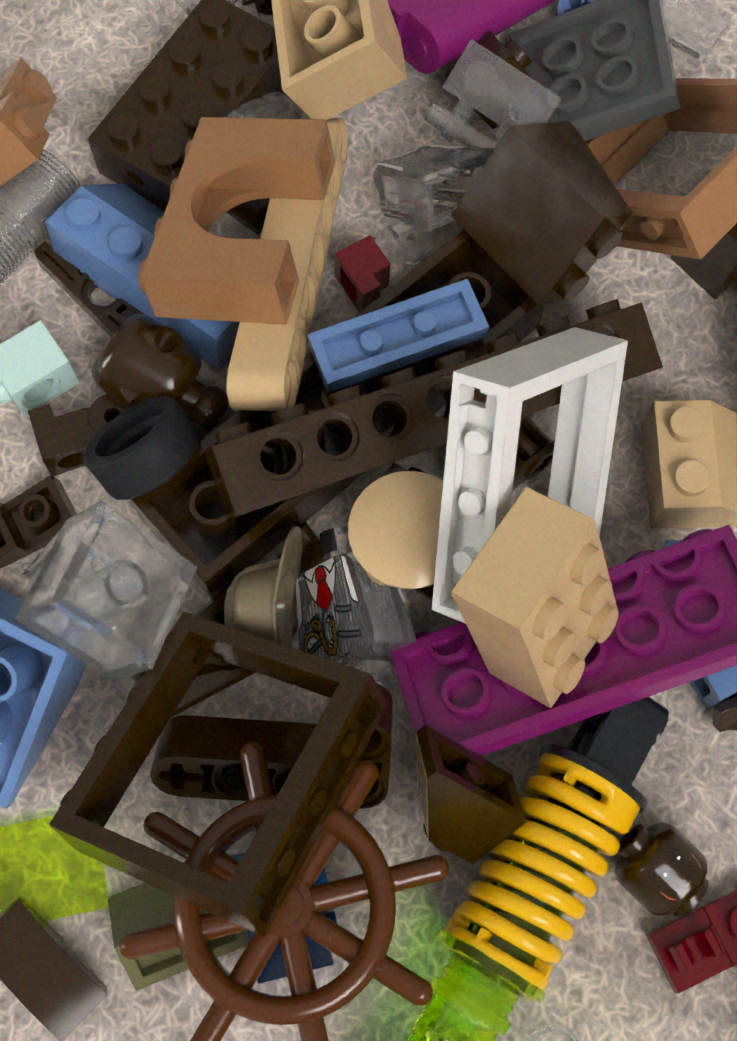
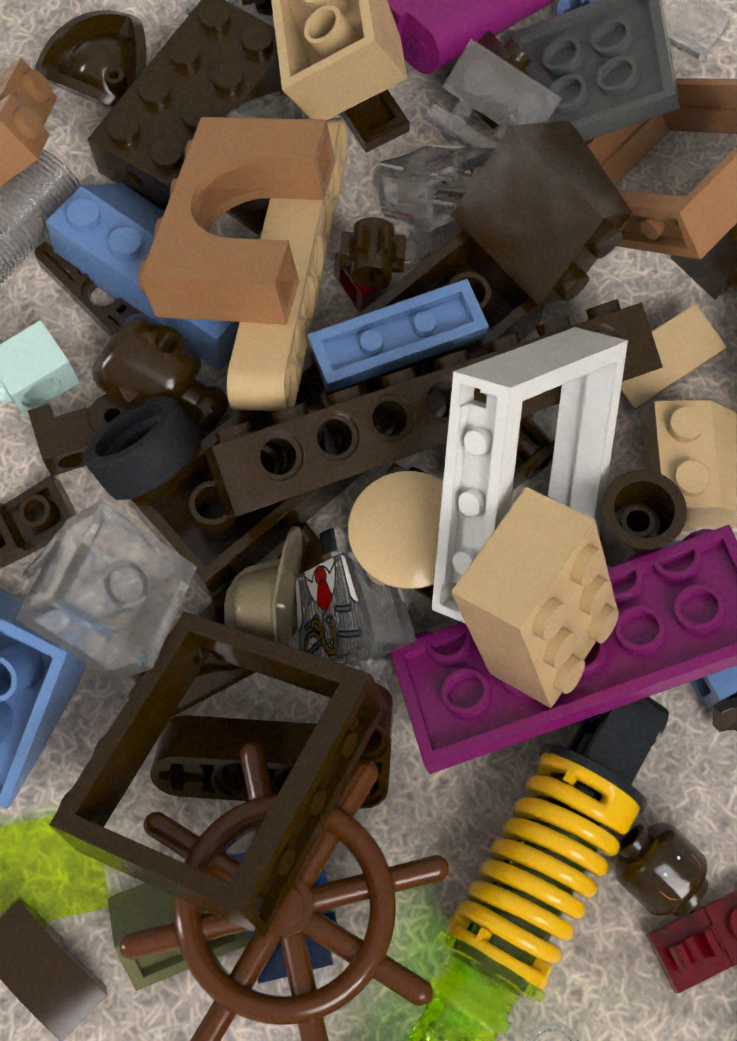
(95, 56): none -> dark brown hat
(372, 252): none -> dark brown gear
(376, 121): none -> dark brown tile
(464, 797): dark brown slope -> none
(640, 515): none -> dark brown plant
(683, 347): none -> tan slope

